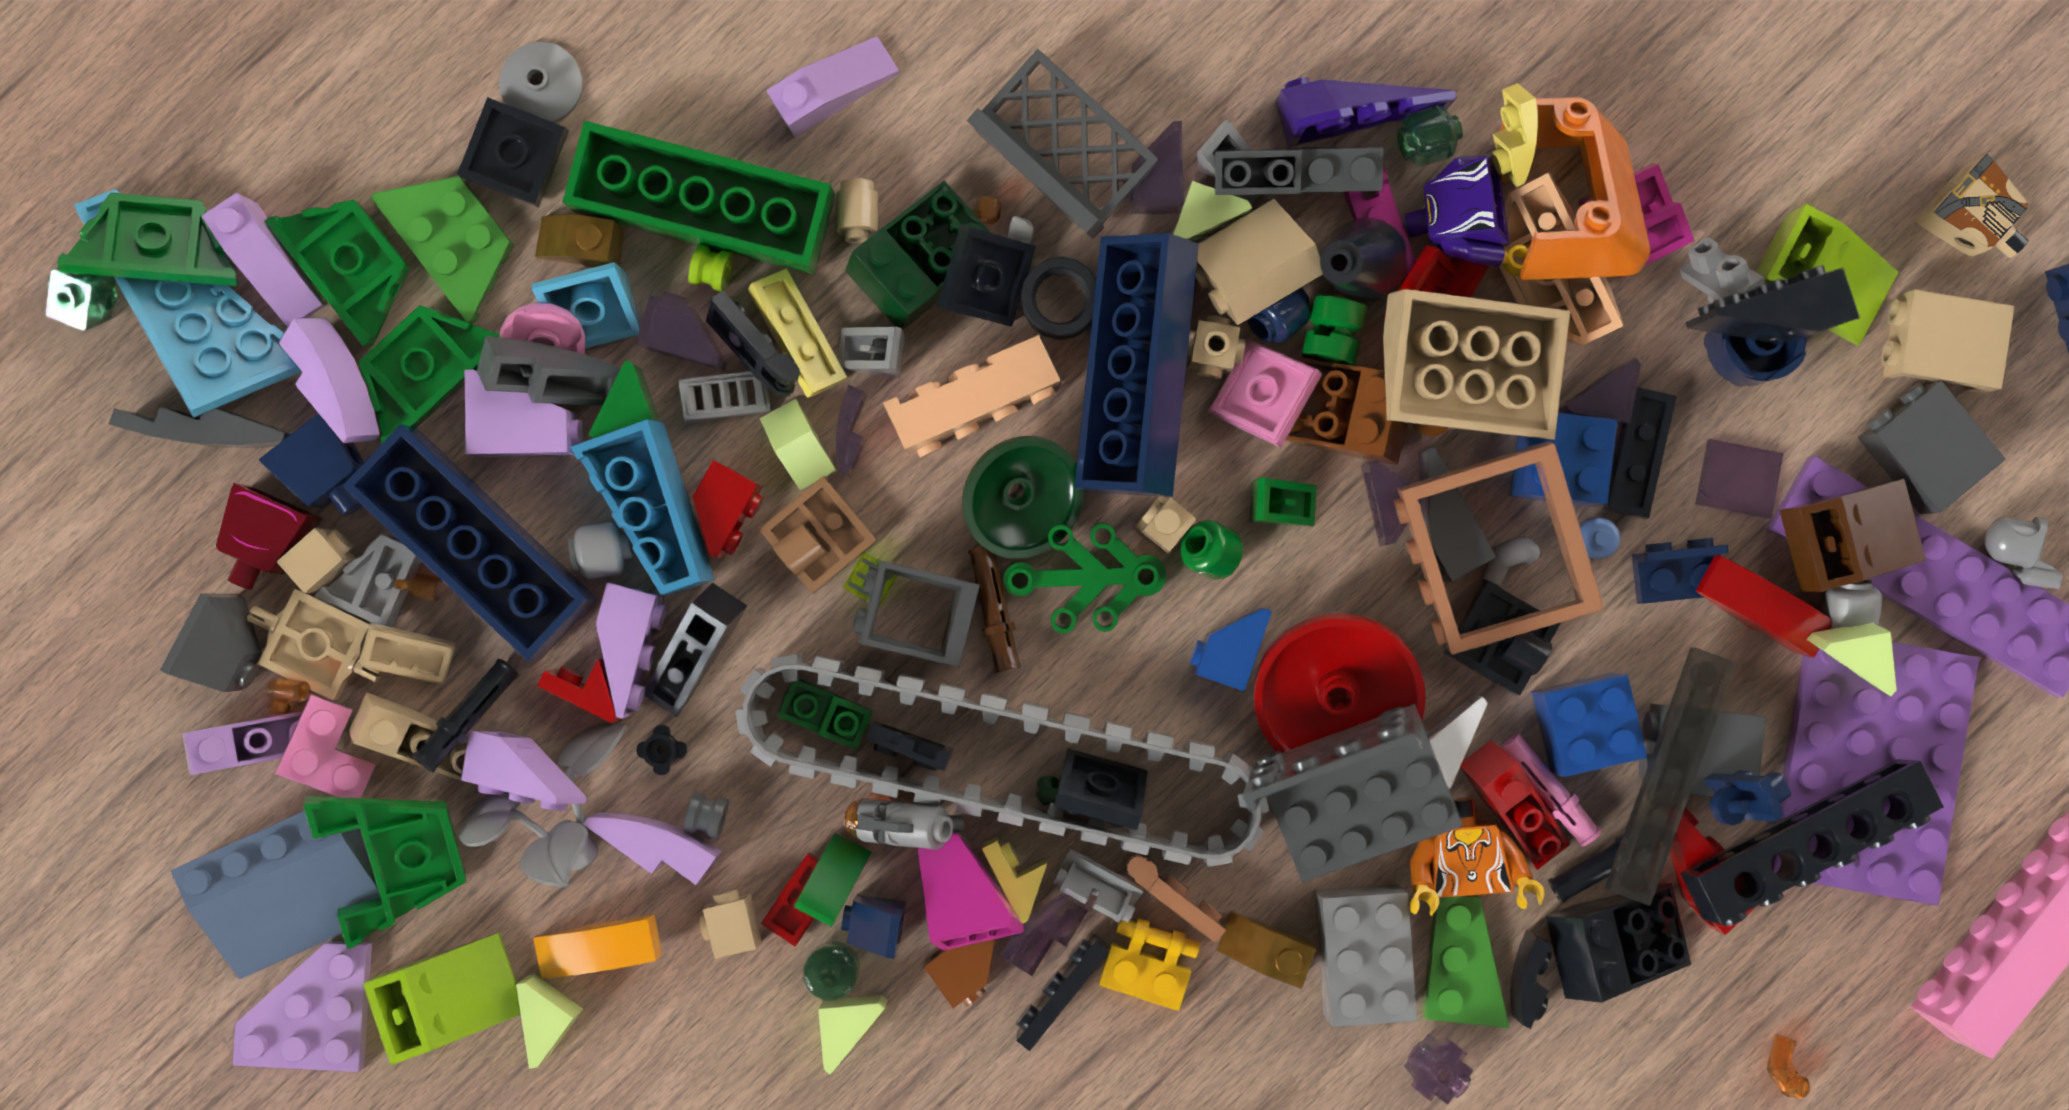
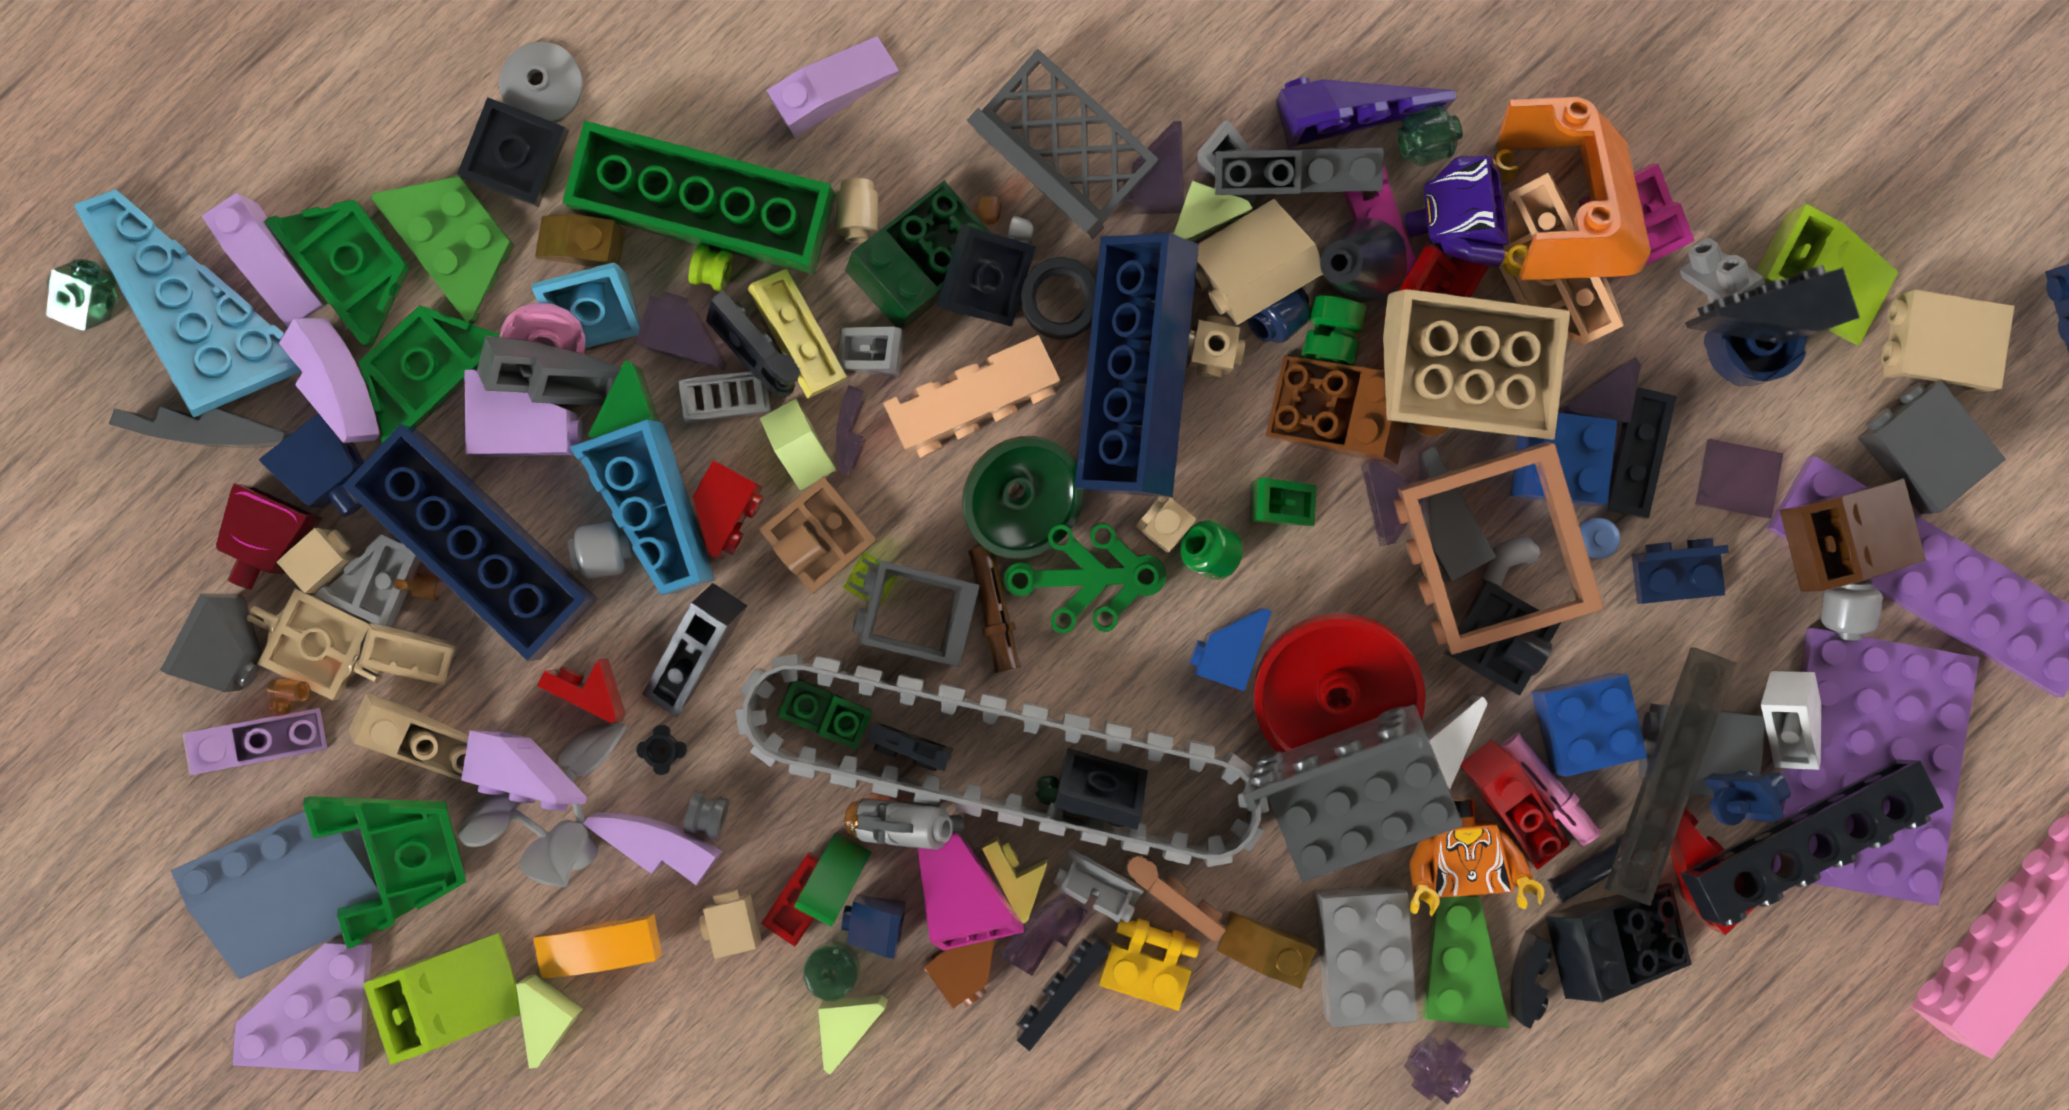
(150, 241): green wing -> none
(313, 755): bright pink plate -> none
(465, 715): black pin -> none
(625, 636): lavender slope -> none
(1265, 393): bright pink plate -> none
(1517, 142): light yellow slope -> none
(1762, 605): red slope -> none
(1782, 1070): clear orange arm -> none
(1793, 719): none -> white slope
(1862, 650): yellowish green slope -> none
(1977, 210): torso -> none
(2021, 545): light grey piece -> none

